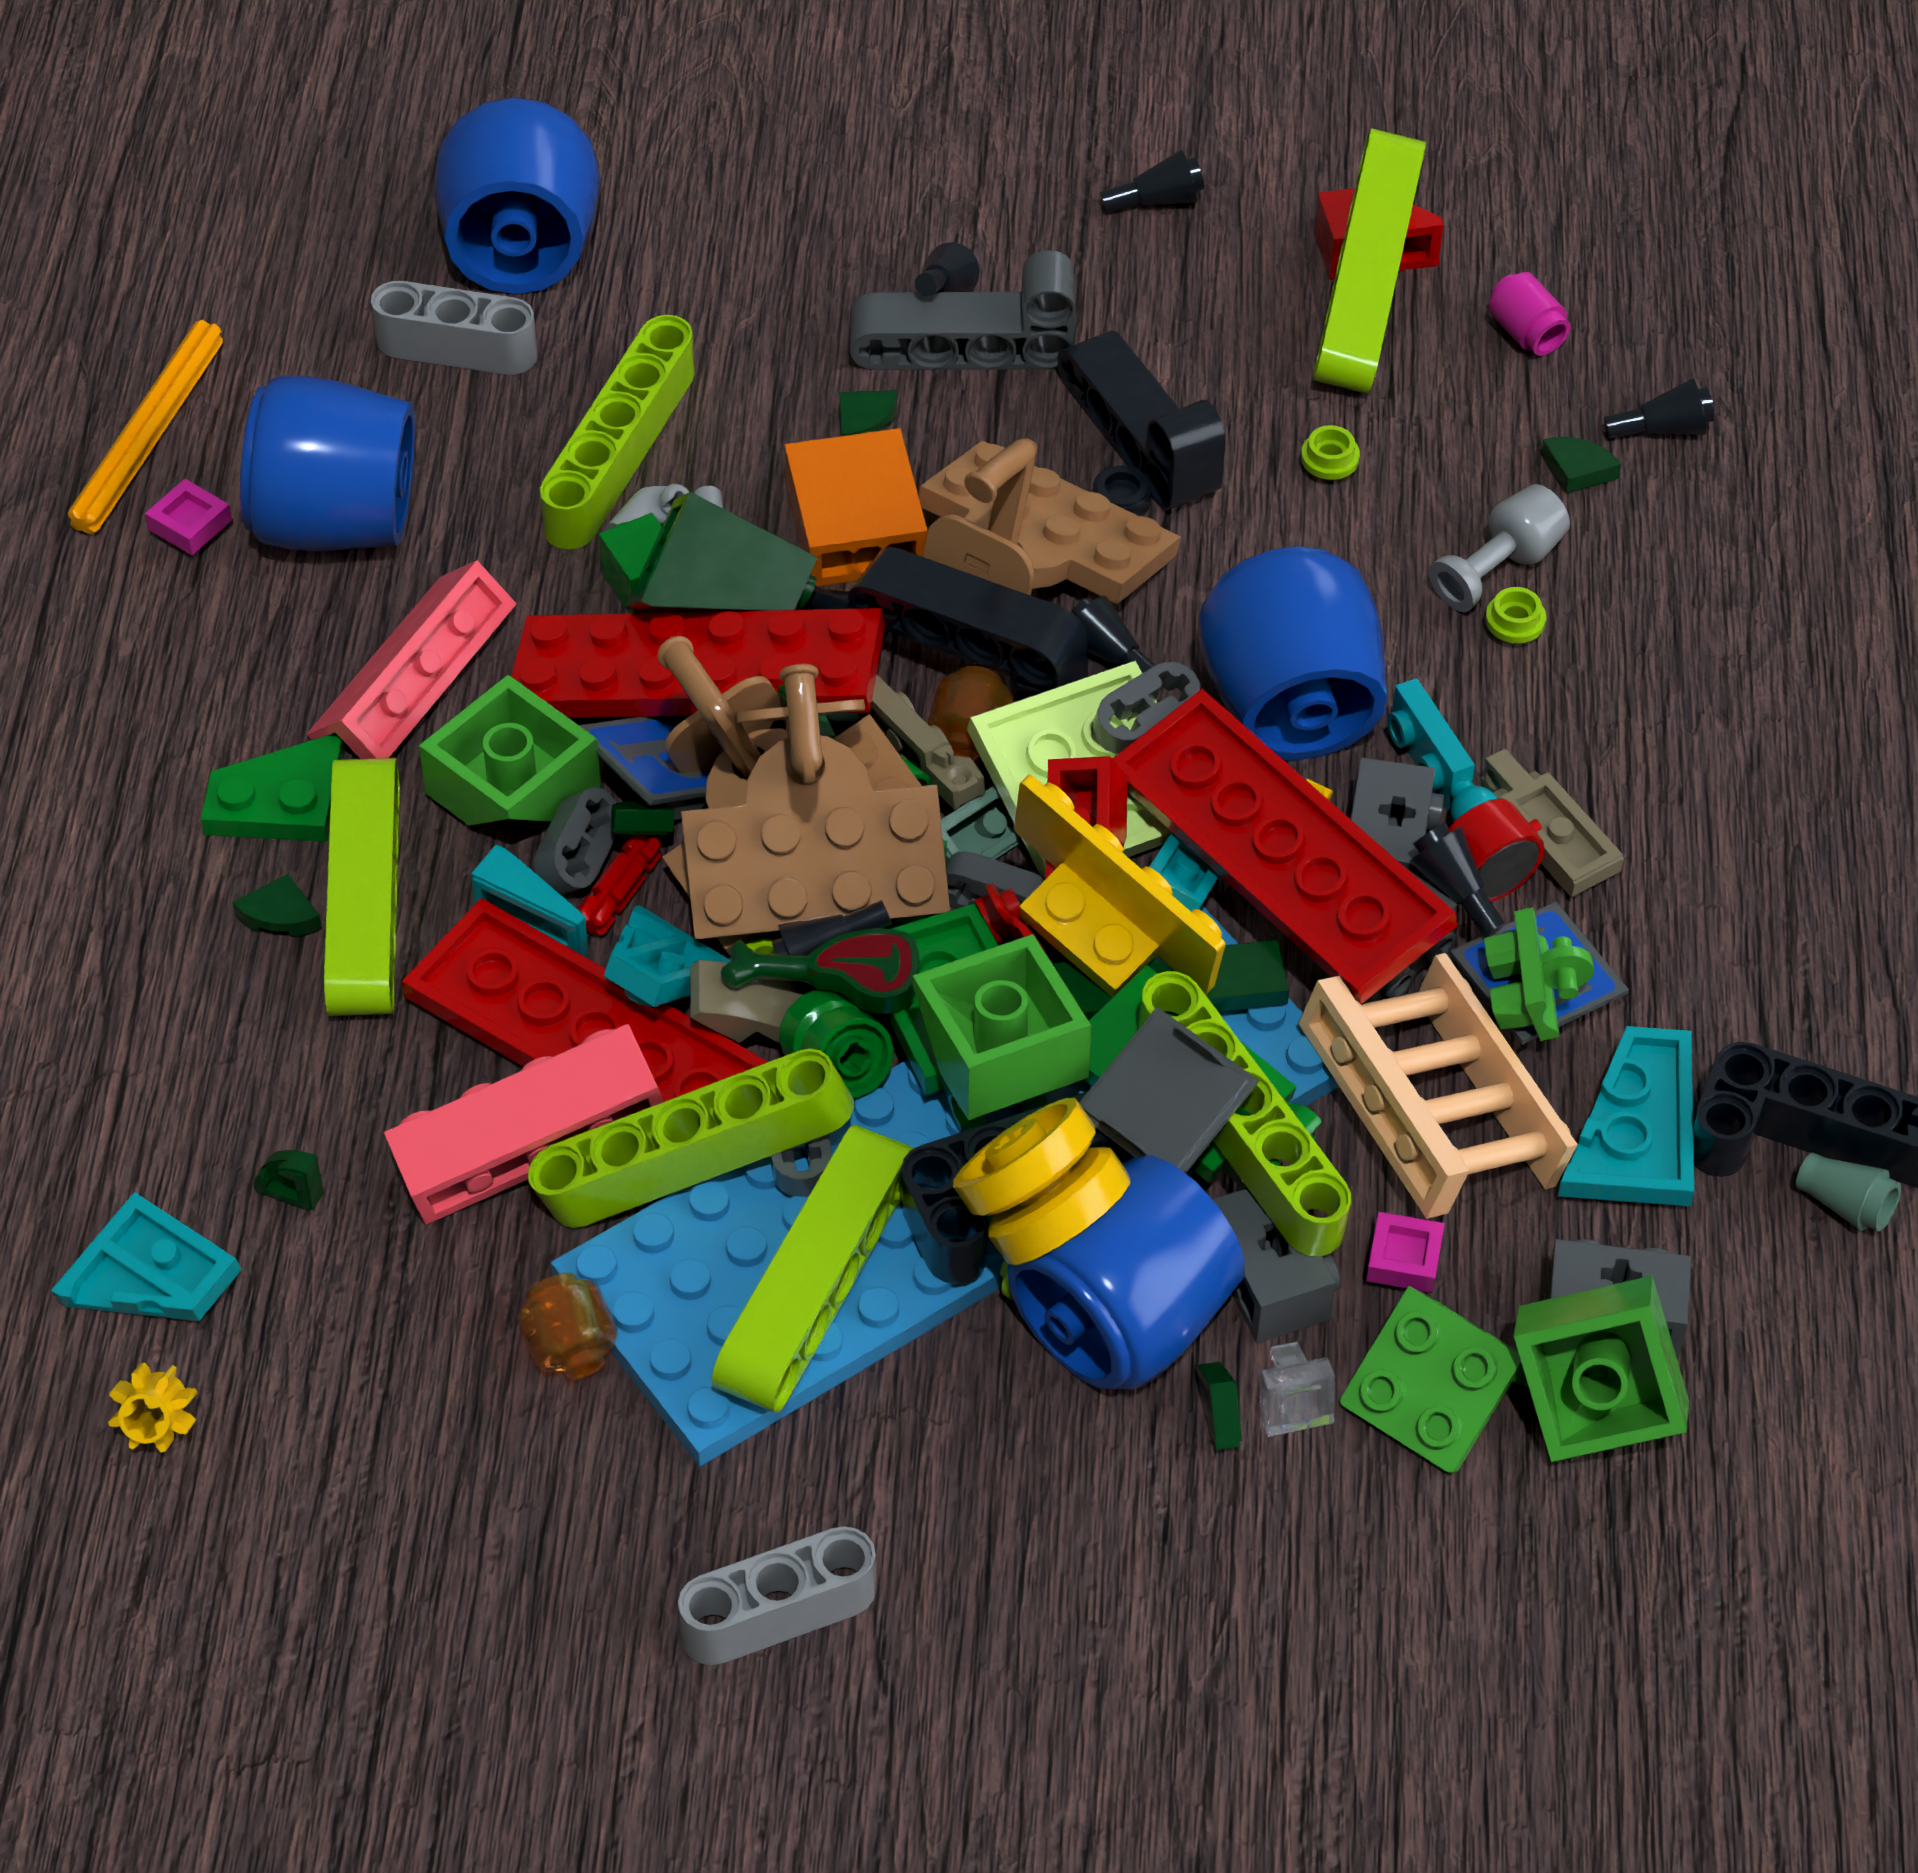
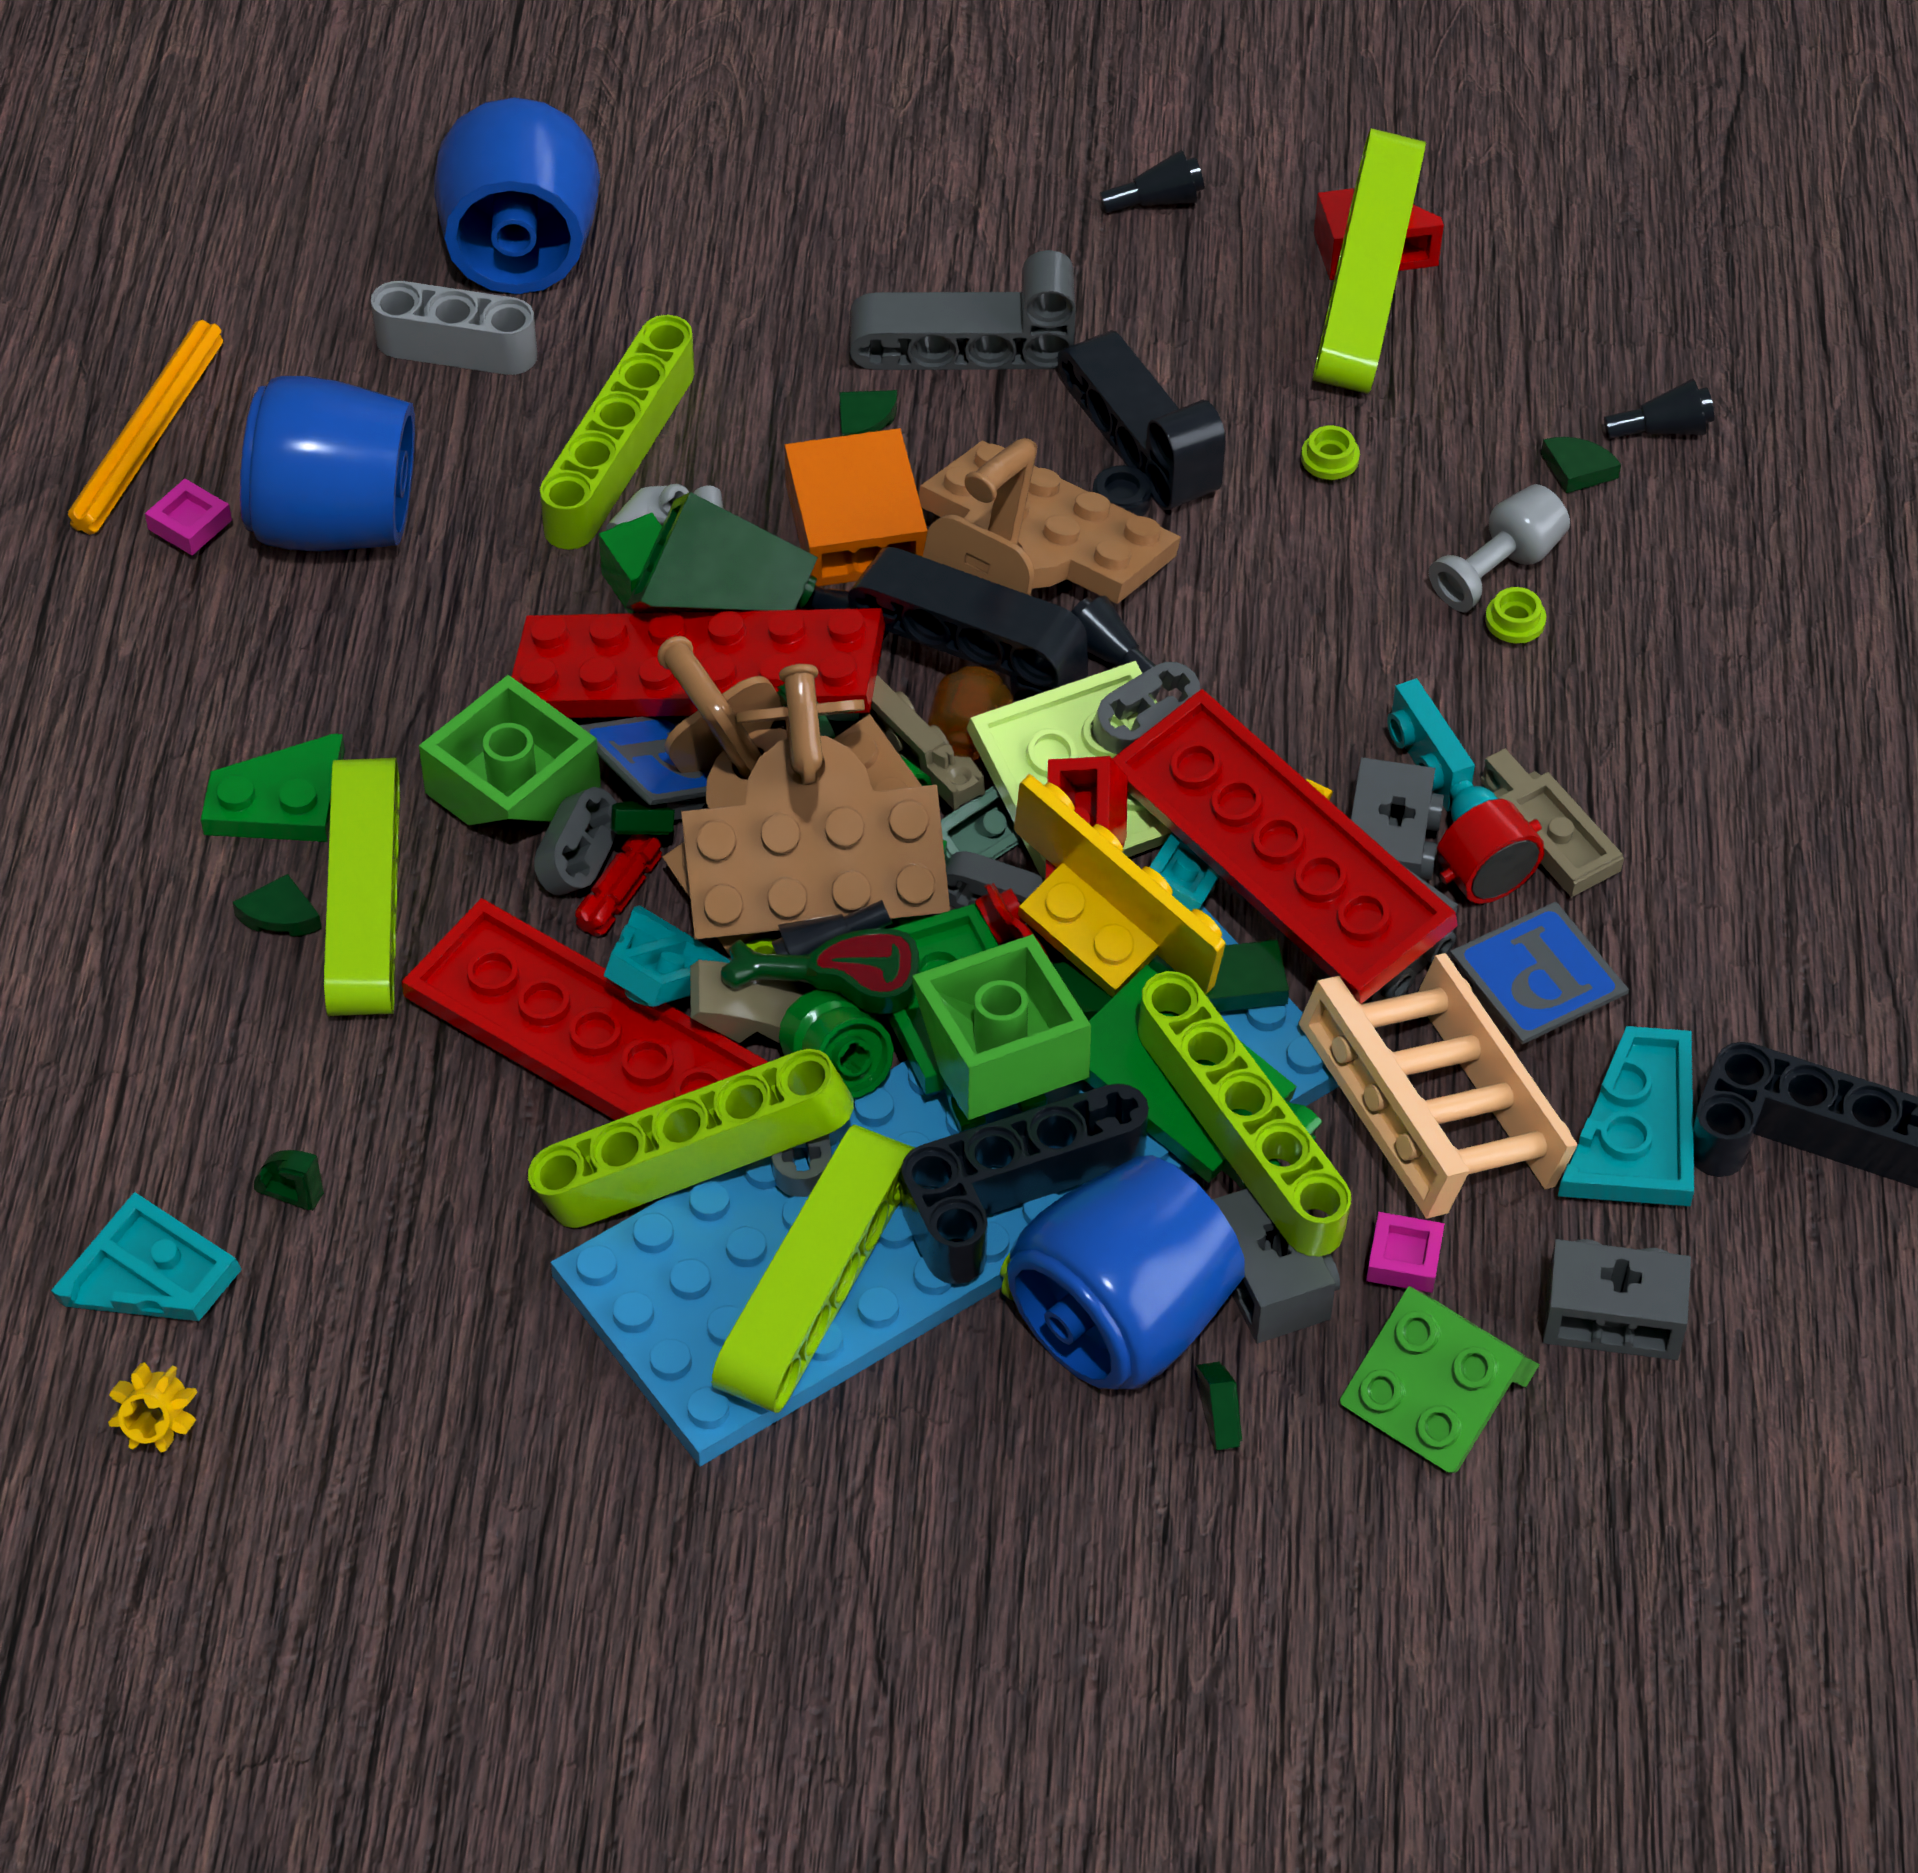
(416, 662): coral panel -> none
(498, 1128): coral brick -> none
(522, 893): teal slope -> none
(567, 1326): clear orange head -> none
(795, 1568): light grey beam -> none
(949, 269): black cone -> none
(1042, 1181): yellow wheel -> none
(1167, 1093): dark grey piece -> none
(1296, 650): blue piece -> none
(1296, 1392): clear tile -> none
(1451, 866): black cone -> none
(1529, 313): dark pink brick -> none
(1542, 971): bright green hips -> none
(1601, 1369): bright green slope -> none
(1853, 1191): sand green cone -> none

